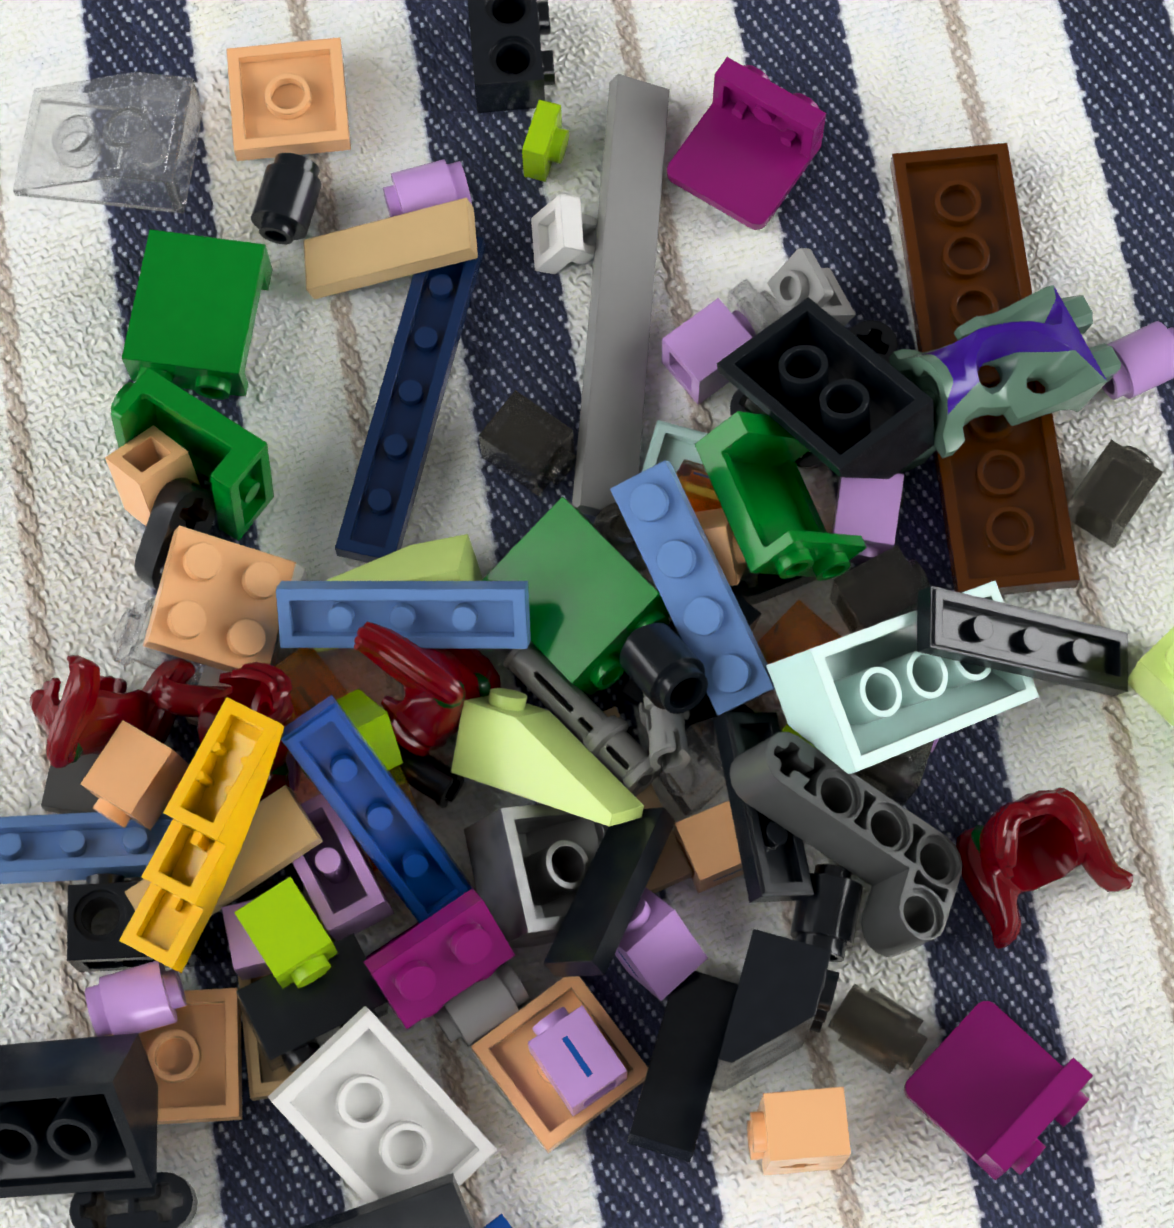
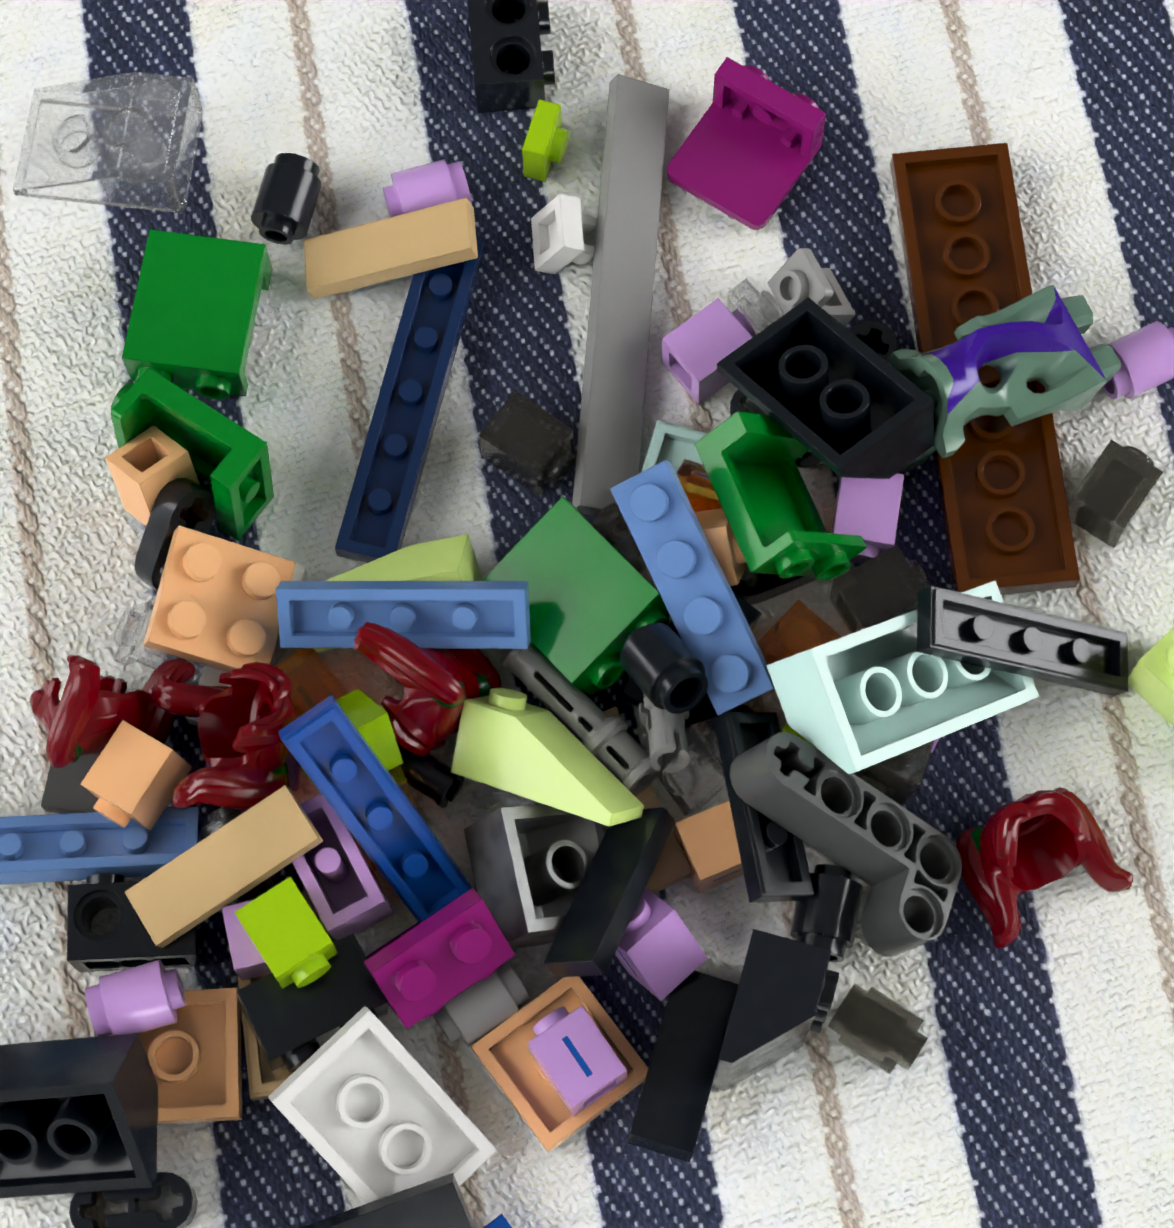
(205, 835): yellow slope -> none
(288, 99): light nougat plate -> none
(800, 1131): light nougat brick -> none
(996, 1090): magenta bracket -> none

